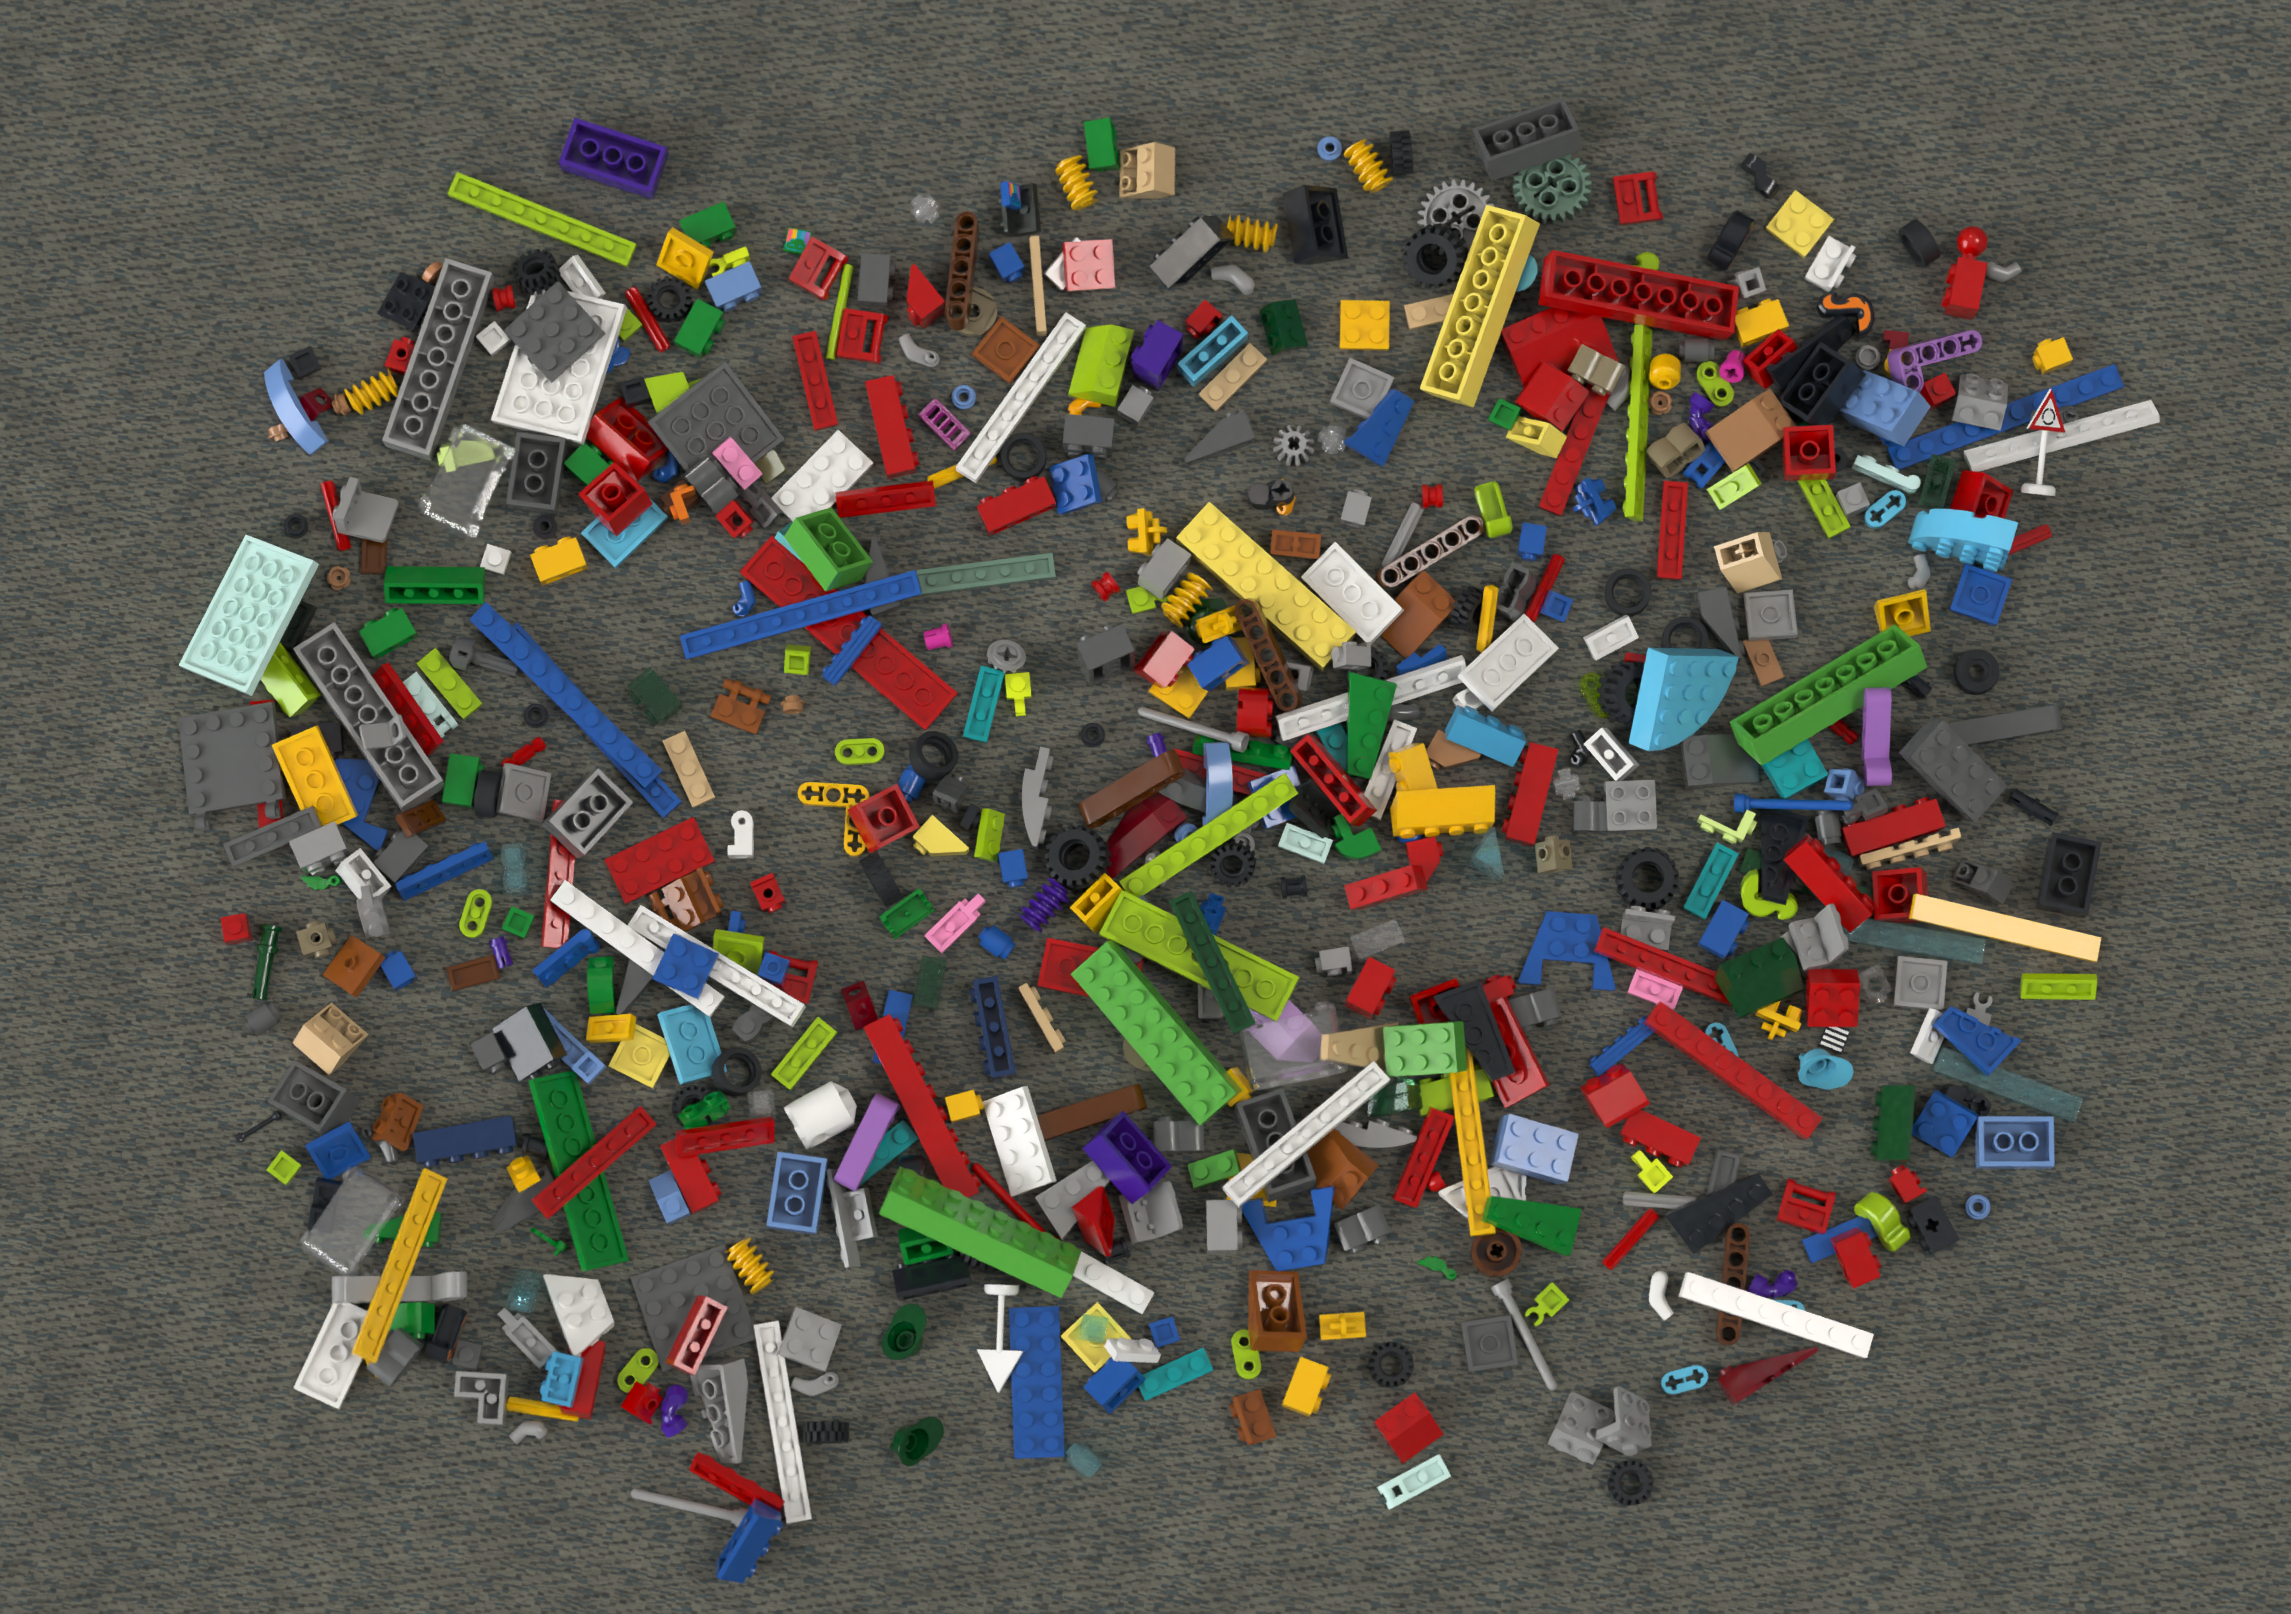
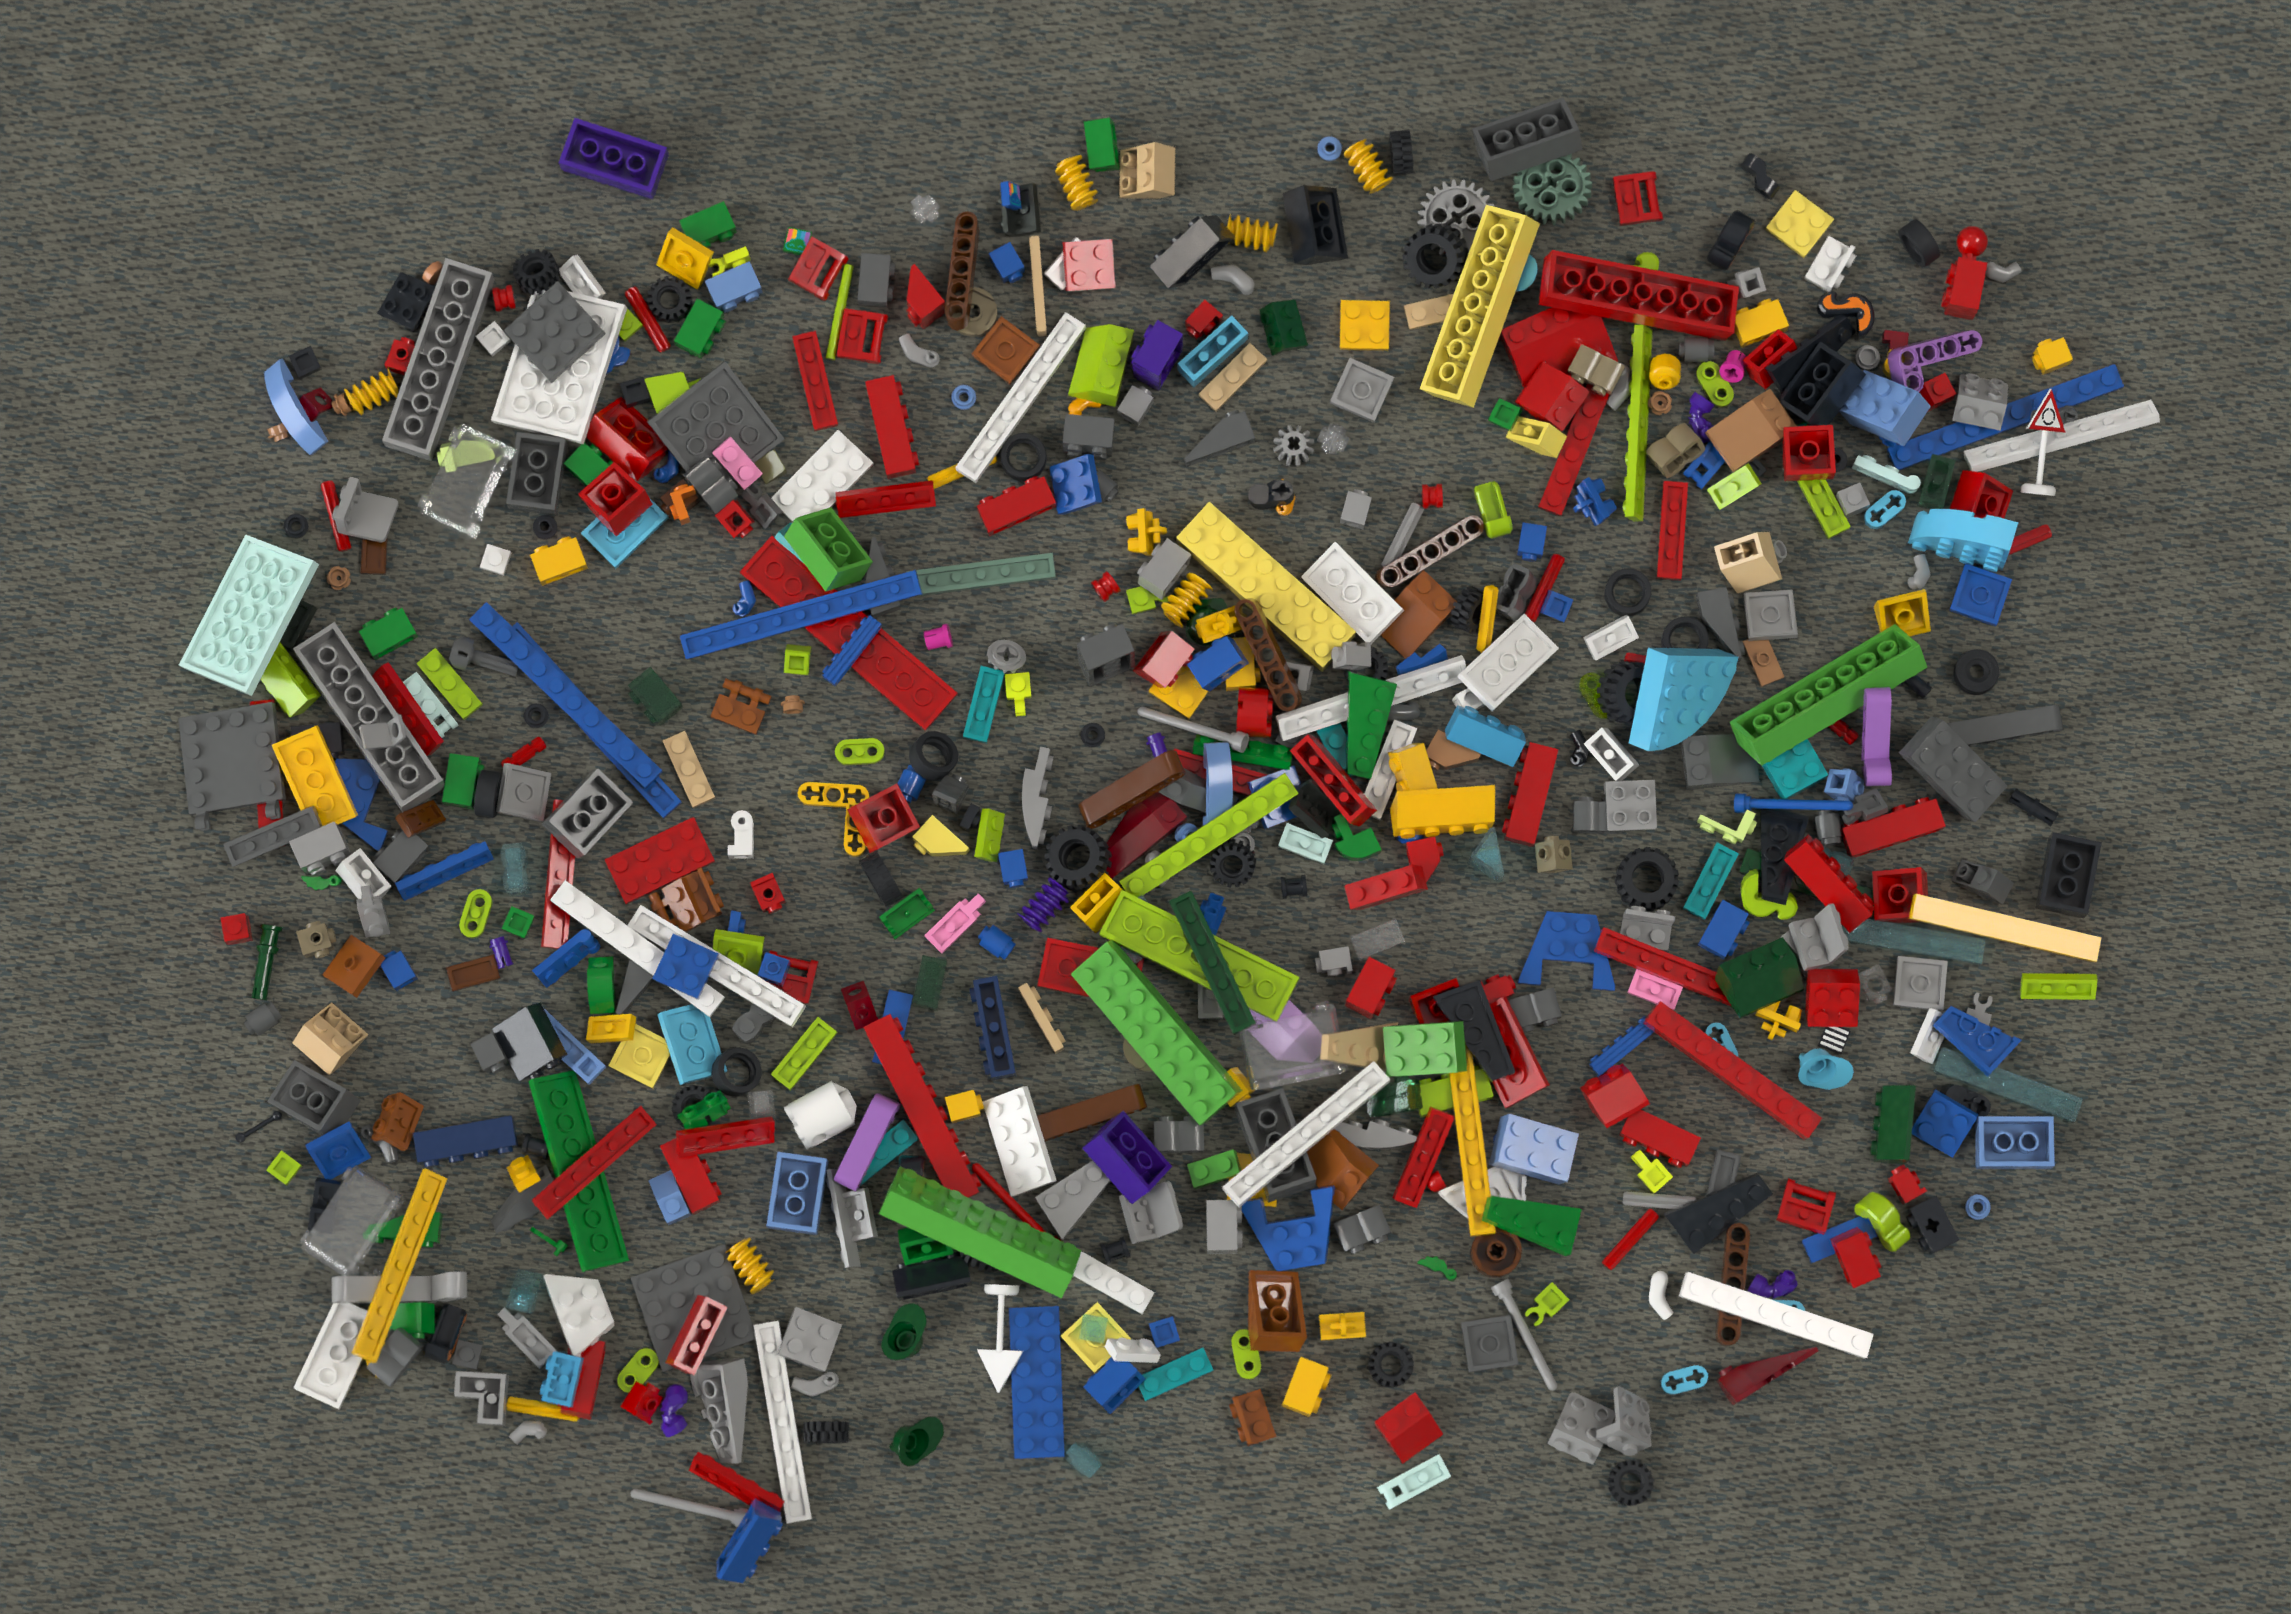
(435, 585): green brick -> none
(542, 219): lime plate -> none
(943, 411): magenta slope -> none
(1096, 1220): red slope -> none
(1295, 544): dark orange hinge -> none
(1379, 432): blue wing -> none
(1566, 783): clear gear -> none
(1874, 859): tan wing -> none

